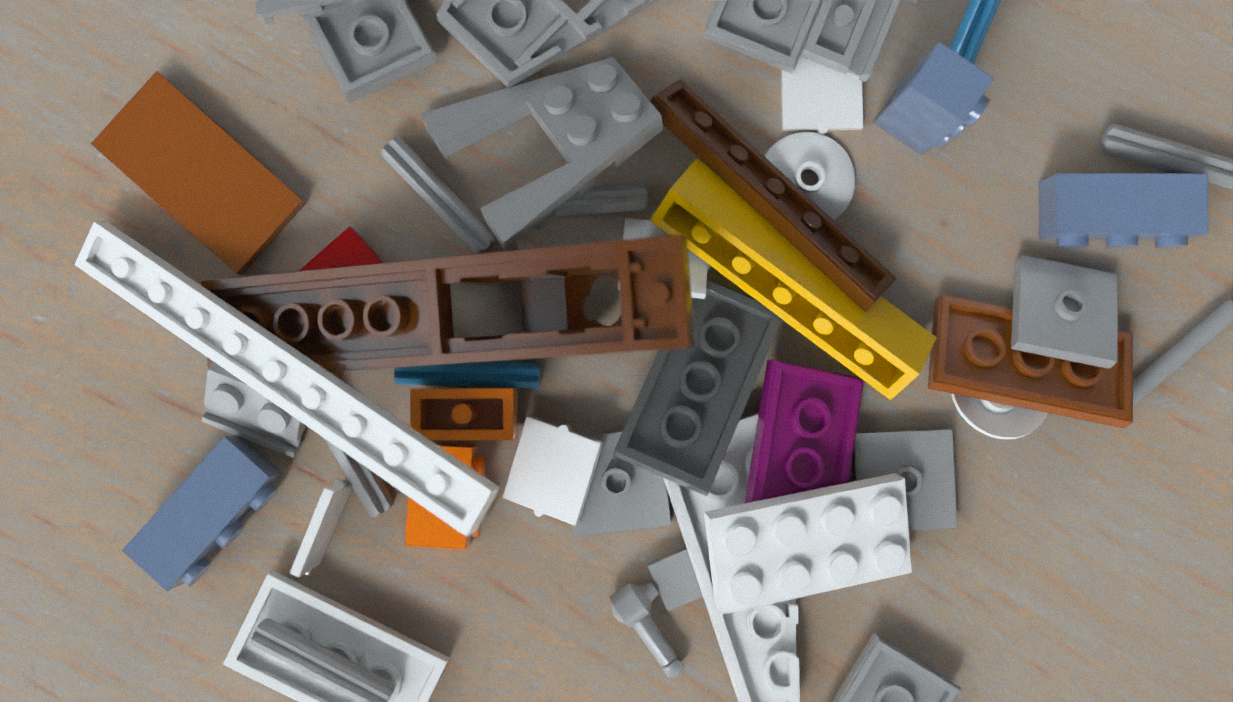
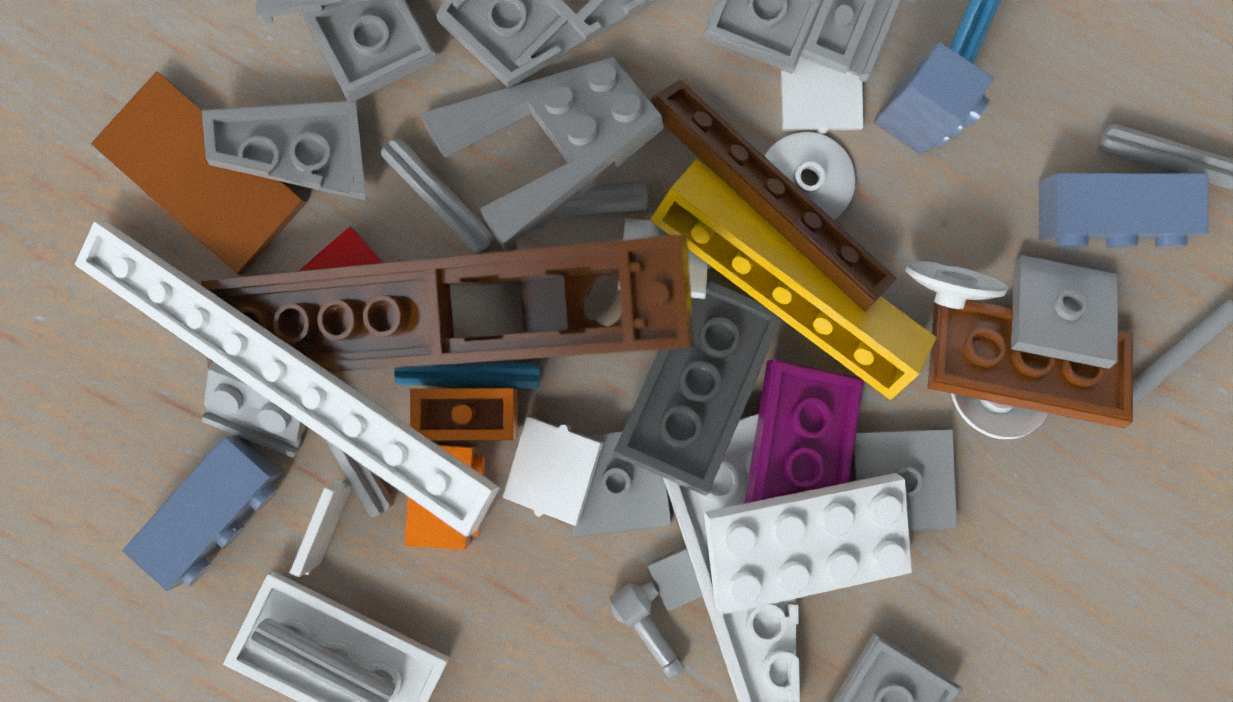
(290, 144): none -> light grey wing
(955, 284): none -> white dish

